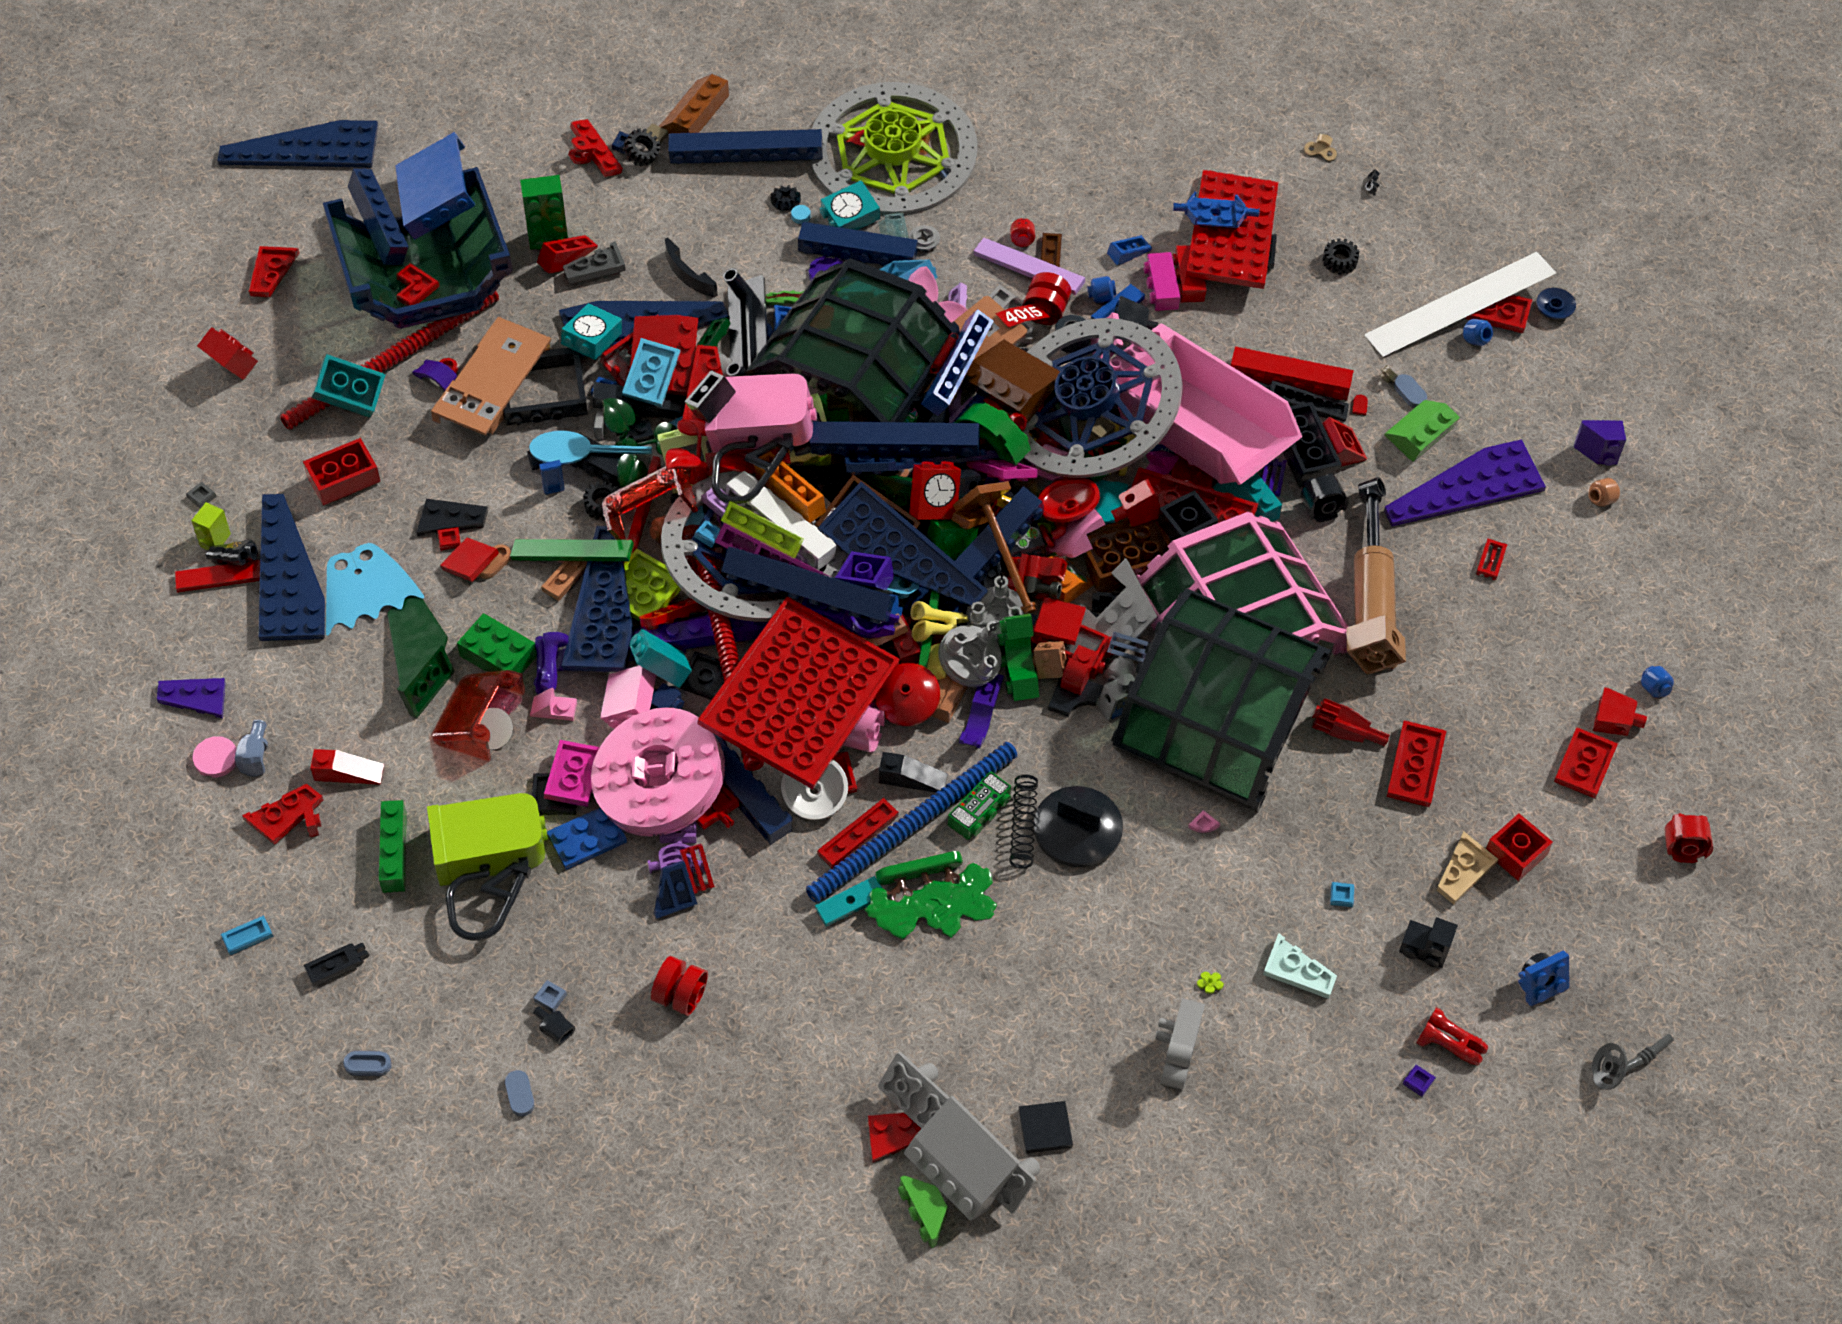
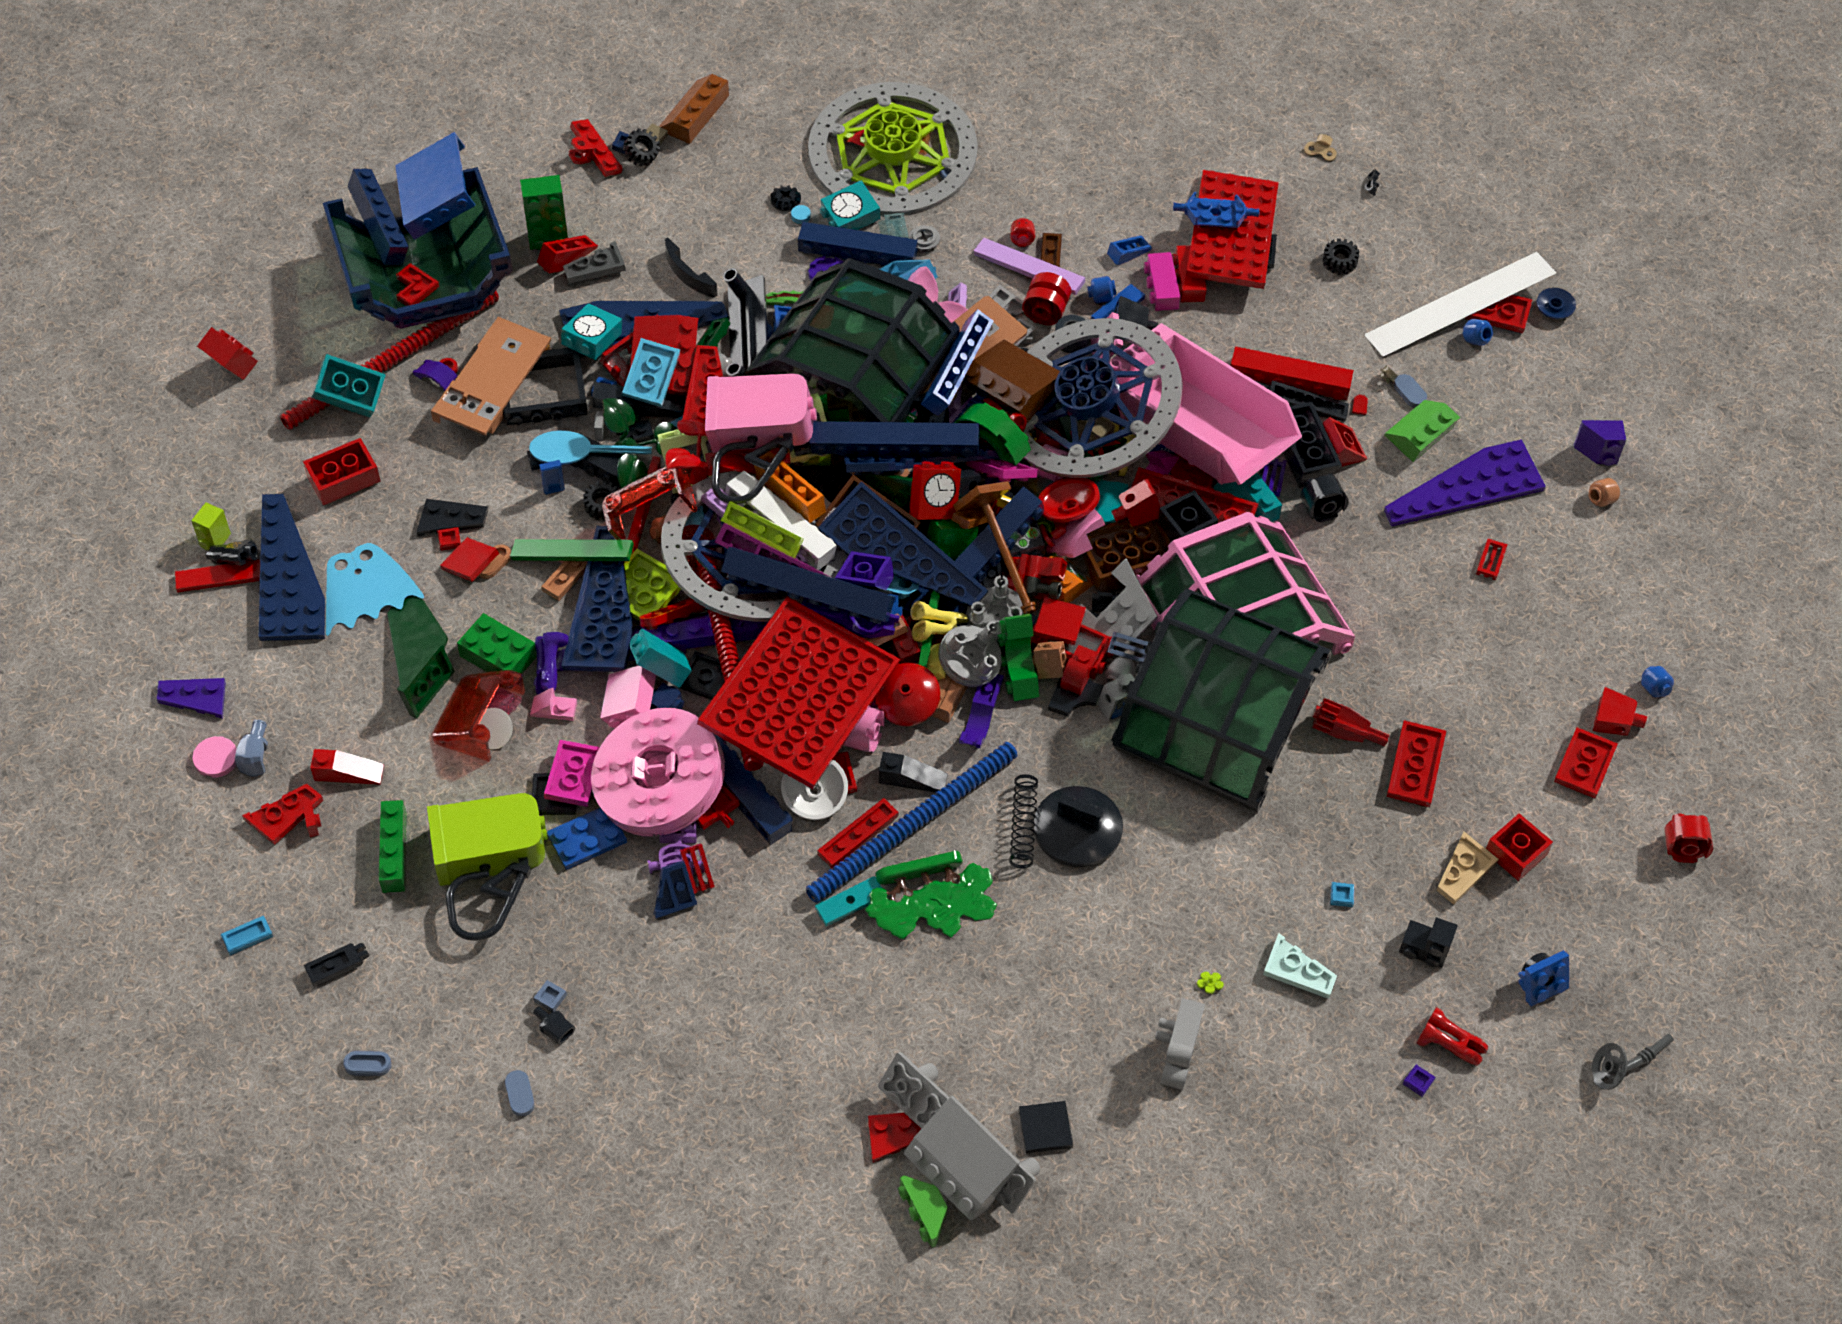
(201, 494): dark grey tile -> none
(270, 269): red wing -> none
(322, 145): dark blue wing -> none
(679, 985): red wheel -> none
(707, 533): dark azure tile -> none
(710, 396): black brick -> none
(746, 146): dark blue brick -> none
(943, 354): red piece -> none
(979, 806): brick -> none
(1021, 314): red sticker -> none
(1204, 823): bright pink tile -> none
(1374, 637): medium nougat piece -> none

